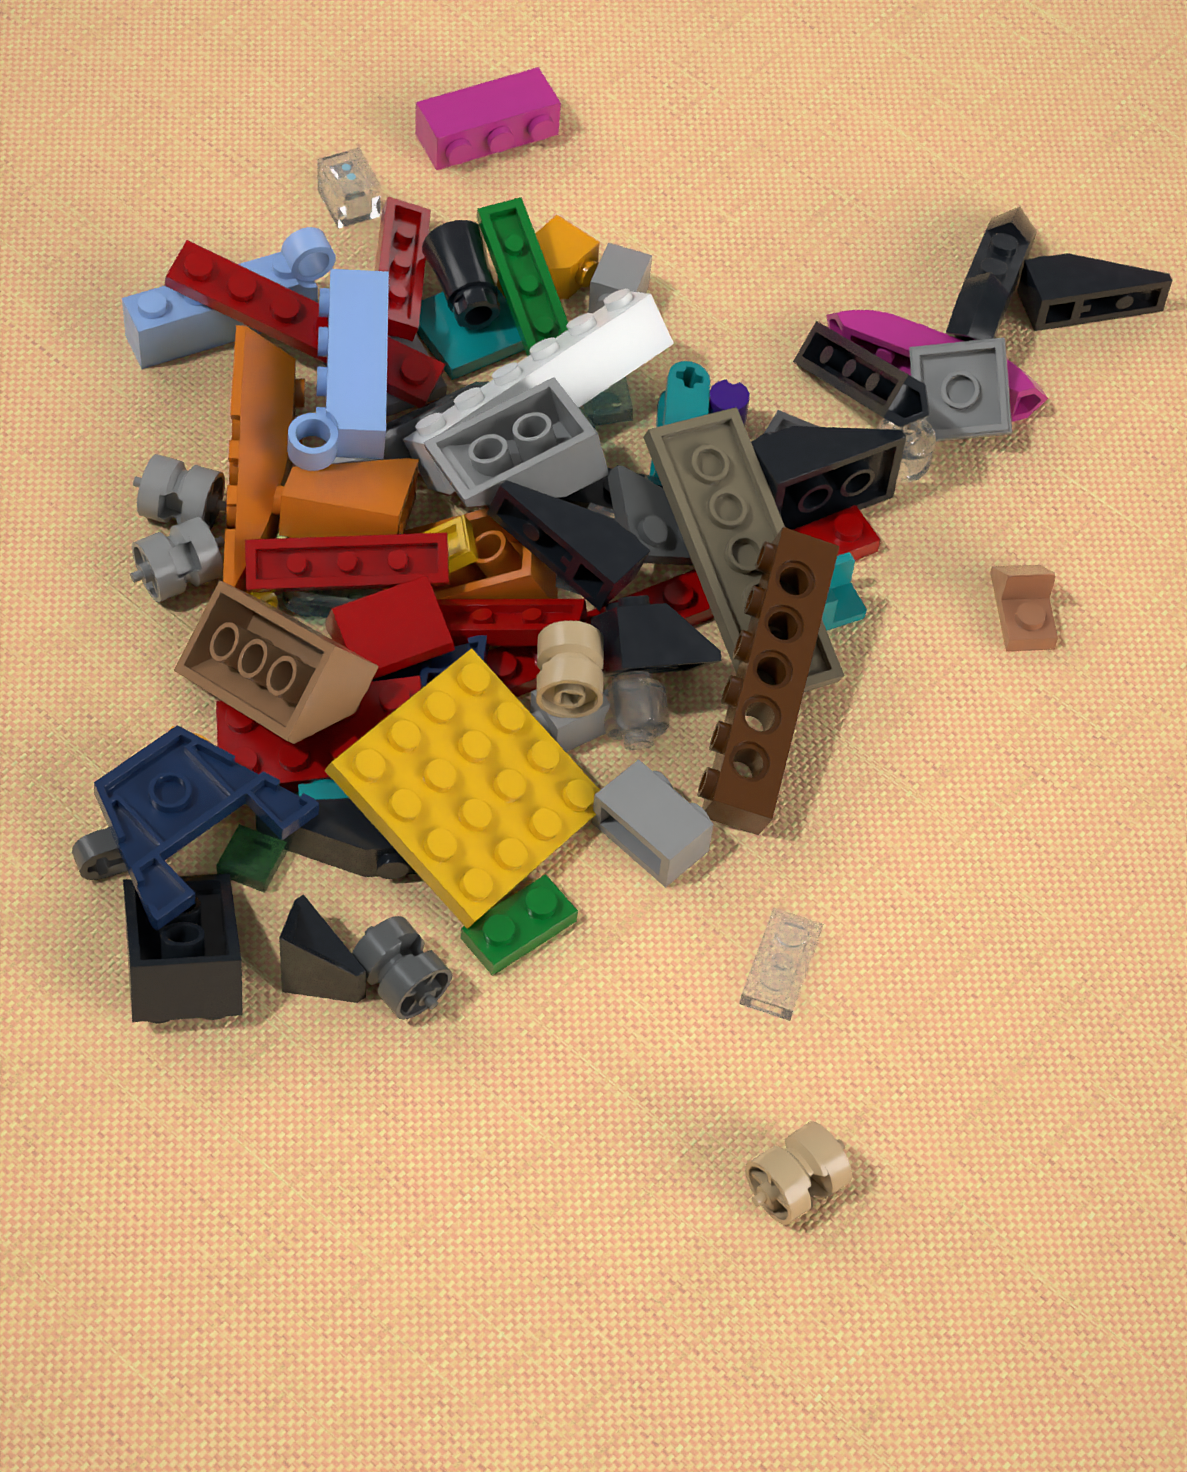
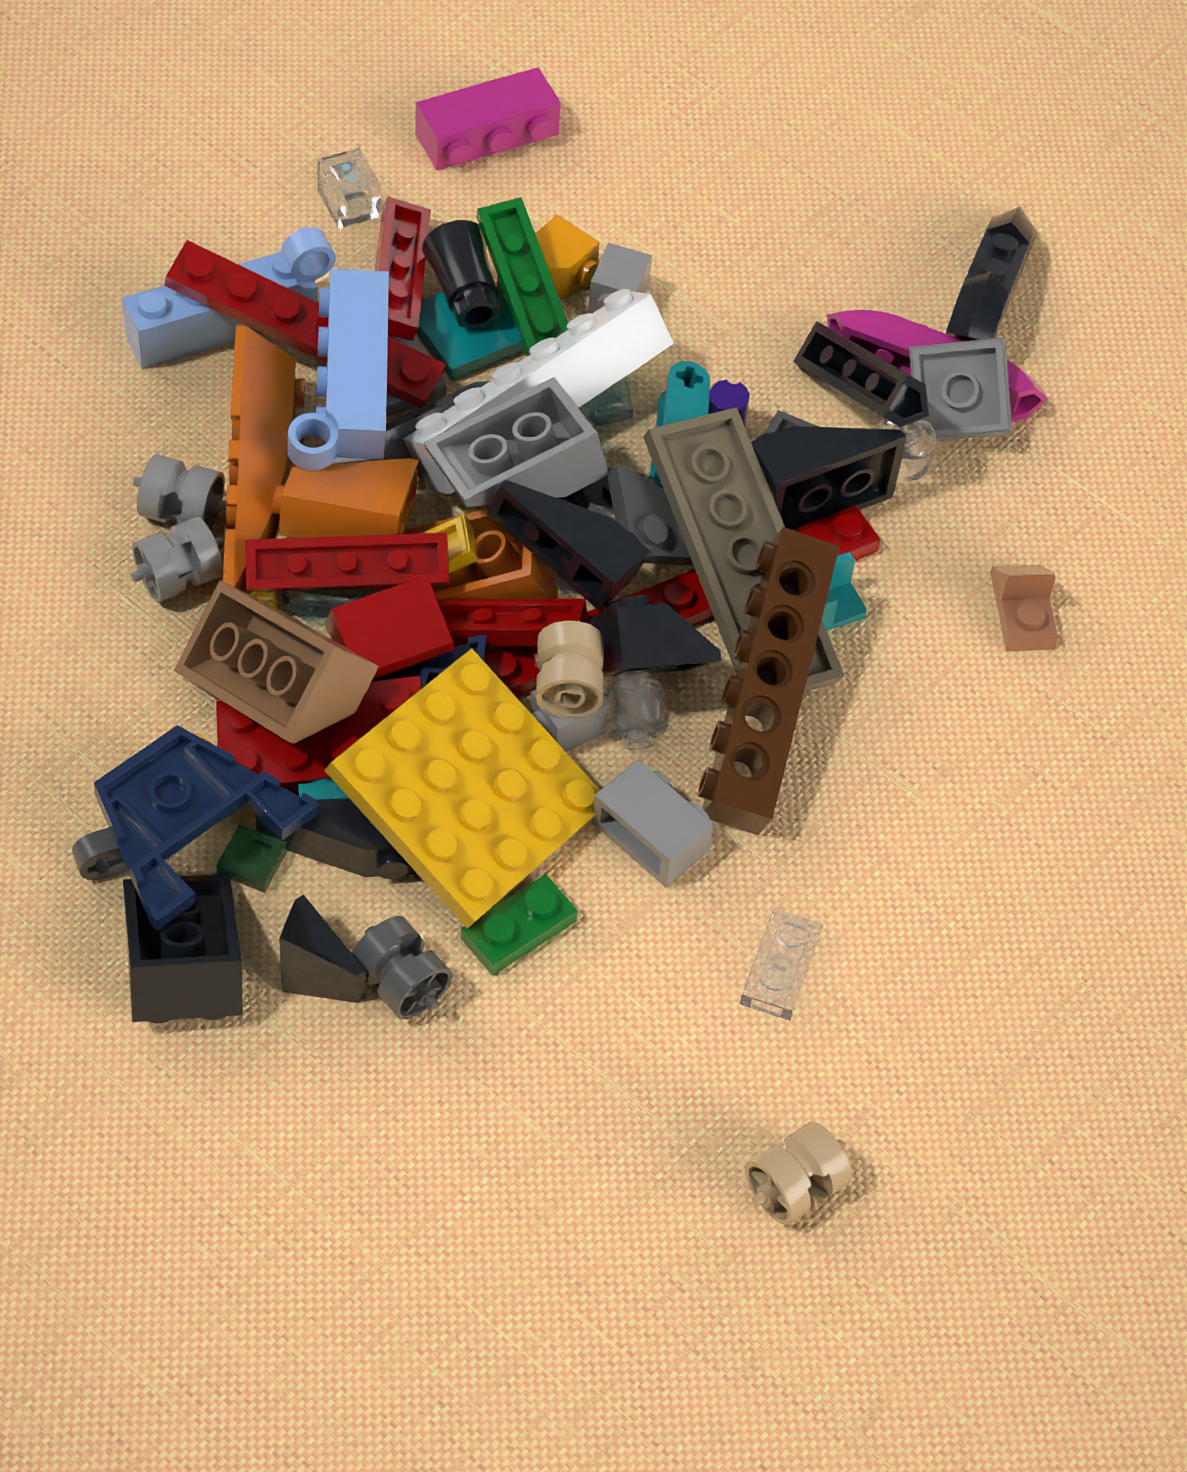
(1084, 290): black slope -> none

